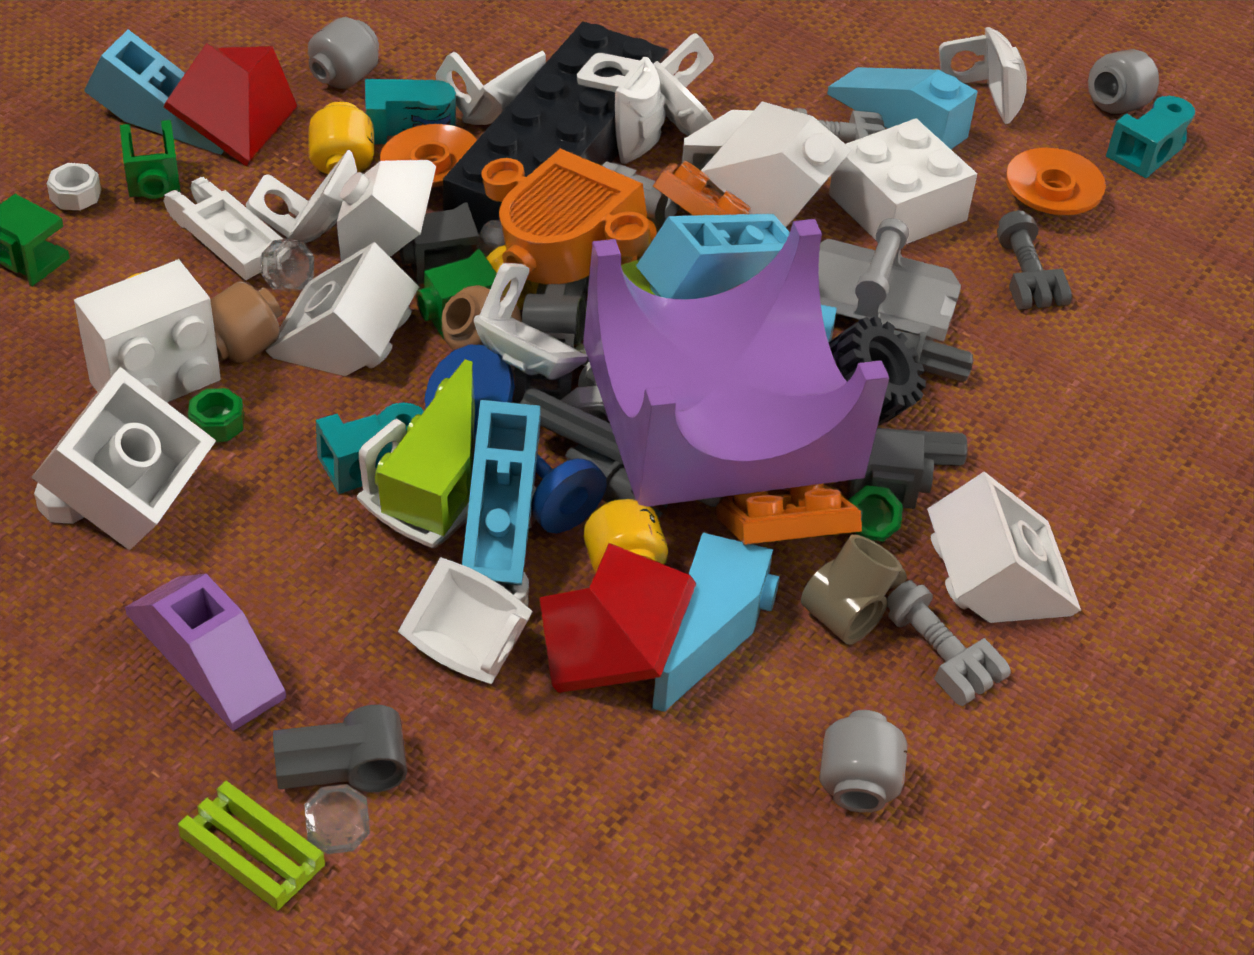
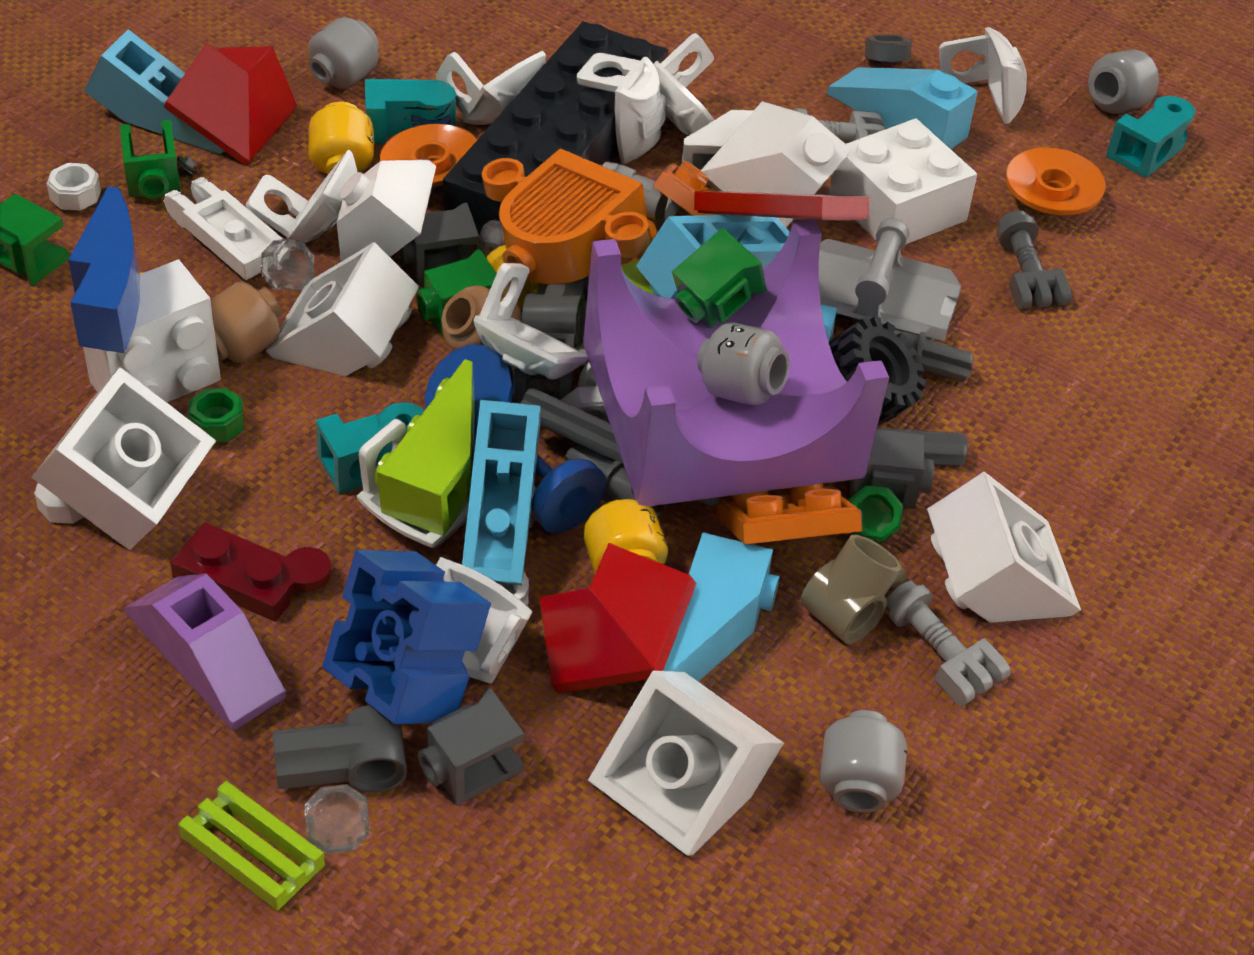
(106, 277): none -> blue slope
(188, 164): none -> piece
(249, 572): none -> dark red hinge
(405, 635): none -> blue brick
(472, 749): none -> dark grey window
(684, 760): none -> white slope
(717, 279): none -> green window
(743, 364): none -> light grey head
(782, 205): none -> red tile
(888, 49): none -> dark grey tile

